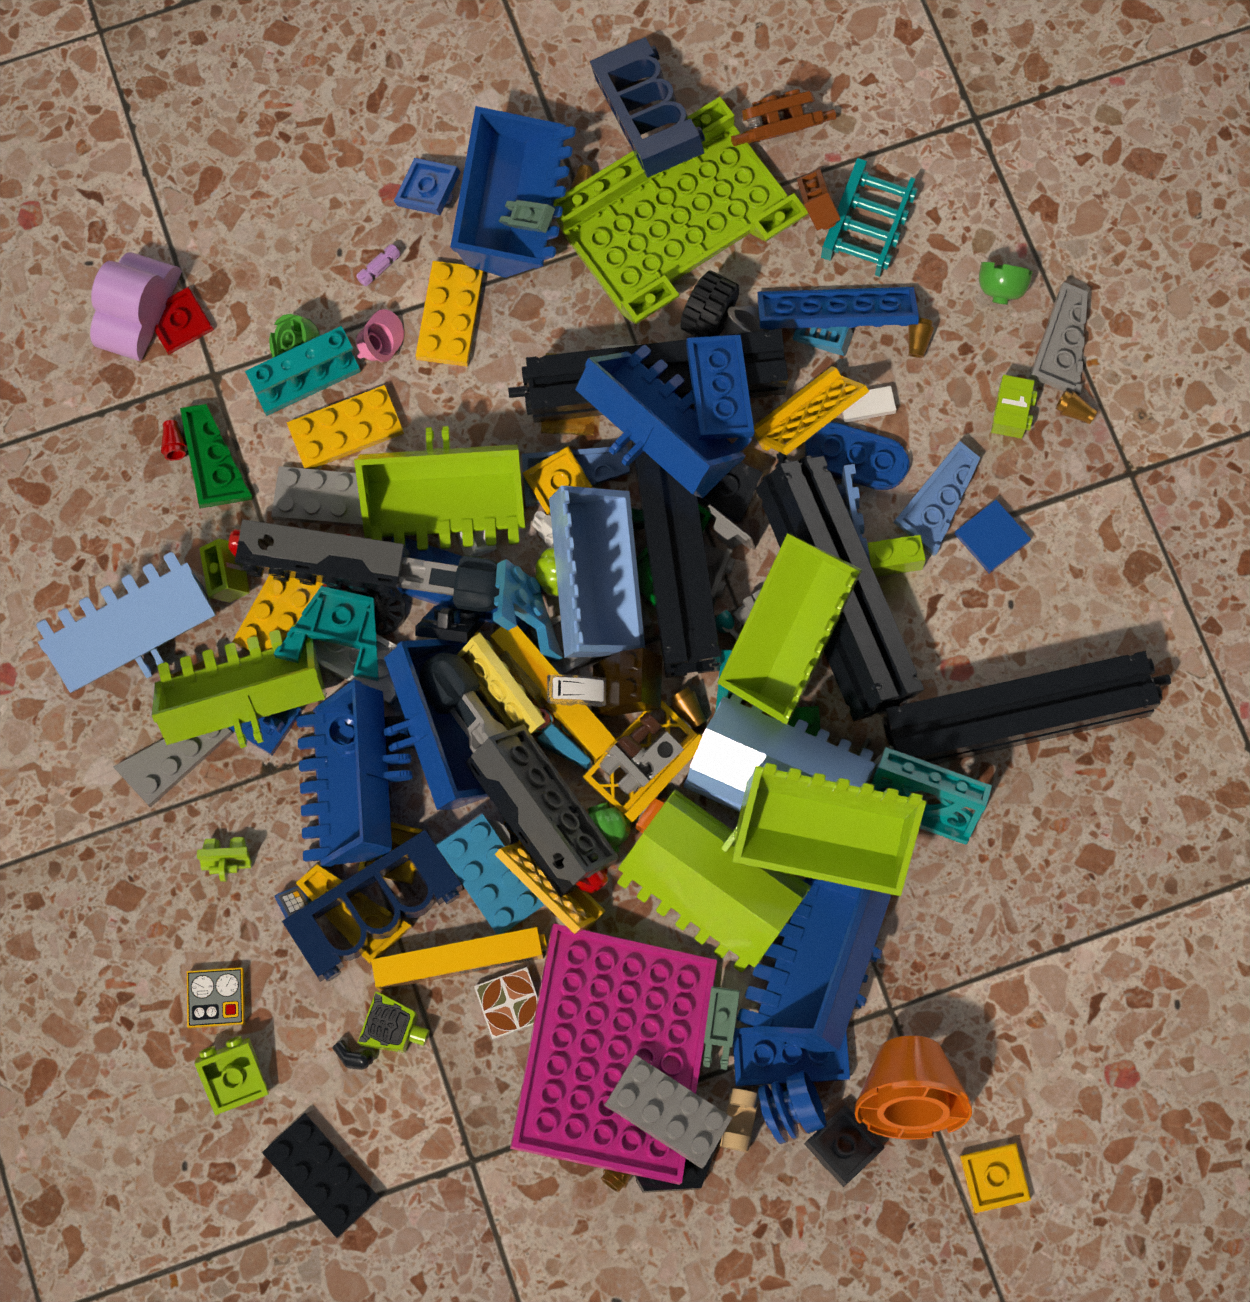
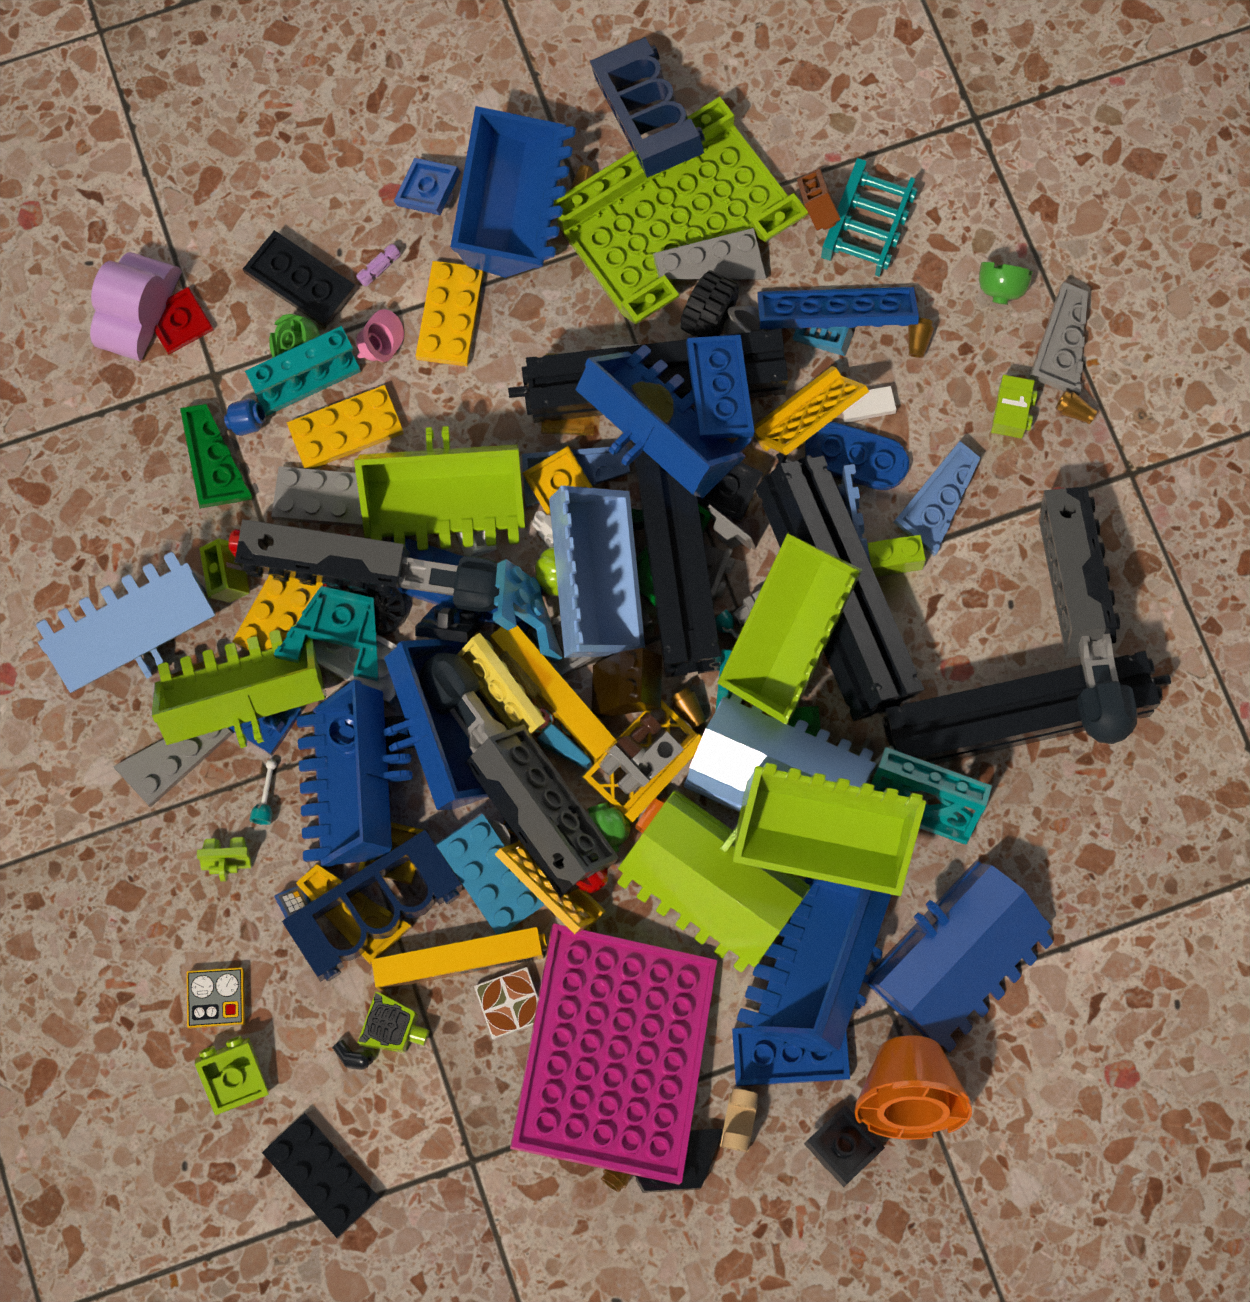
(173, 443): red cone -> none
(245, 417): none -> blue head
(262, 813): none -> hinge
(299, 279): none -> black plate
(528, 215): sand green hinge -> none
(576, 690): slope -> none
(656, 399): none -> clear yellow tile
(668, 1111): light grey plate -> none
(721, 1023): sand green hinge -> none
(729, 255): none -> light grey wing
(788, 1108): blue wheel -> none
(793, 117): dark orange piece -> none
(960, 953): none -> blue piece
(992, 536): blue tile -> none
(995, 1178): yellow tile -> none
(1086, 610): none -> piece

